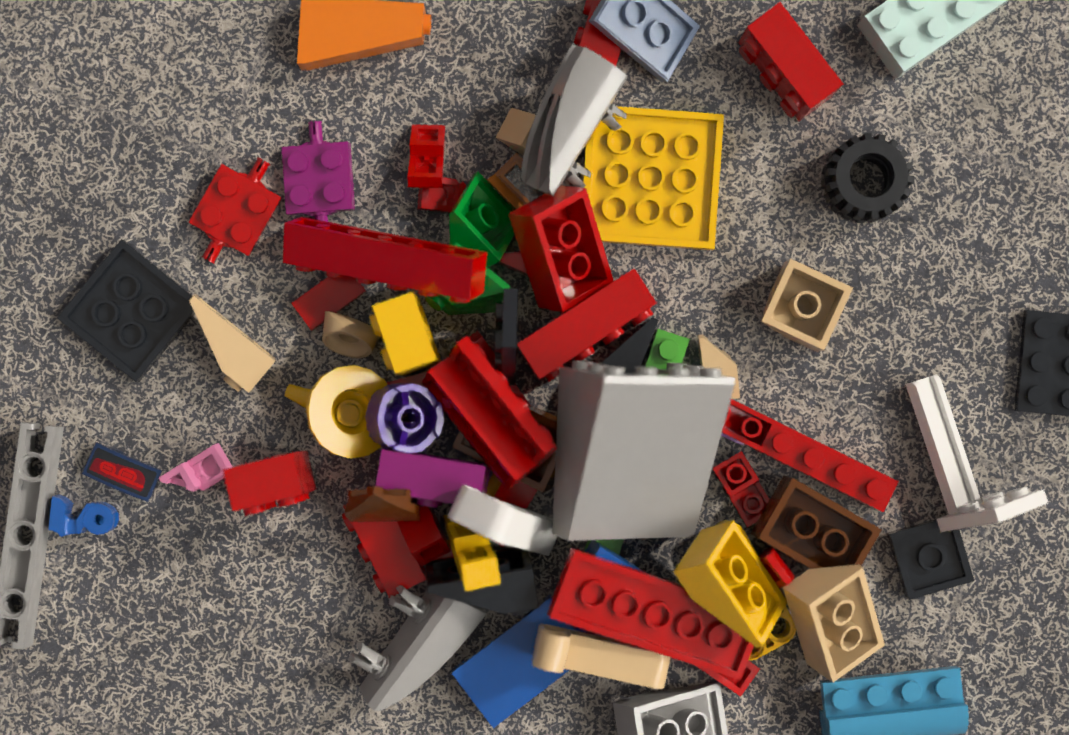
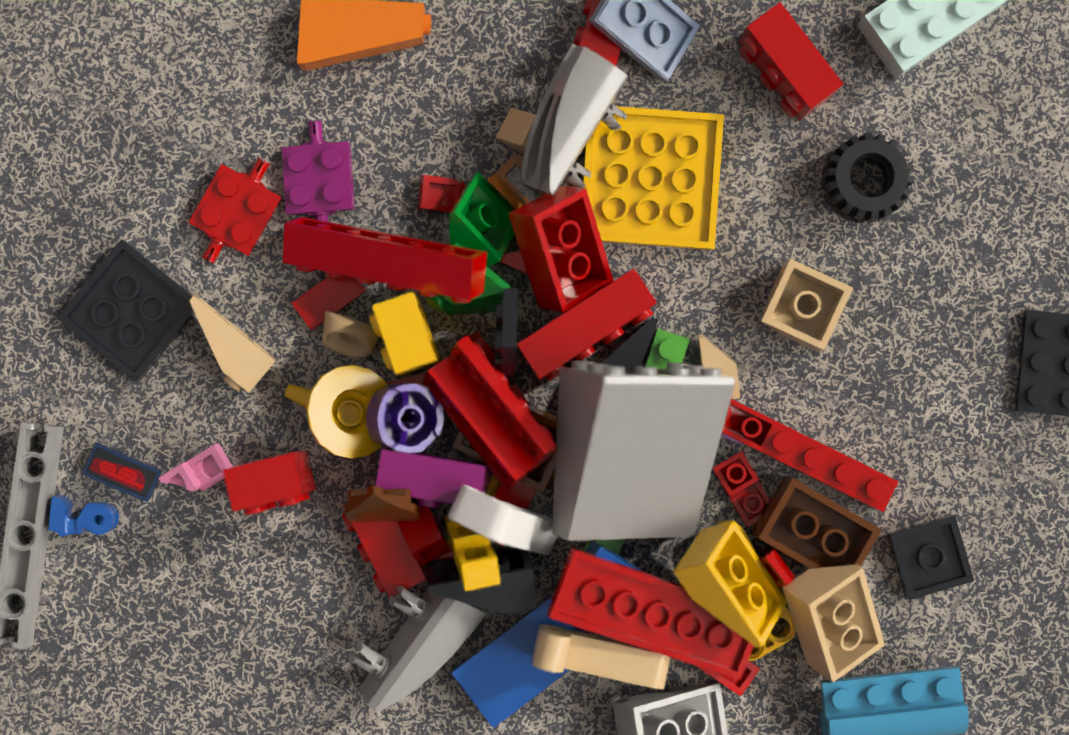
(426, 156): red slope -> none
(953, 468): white bracket -> none

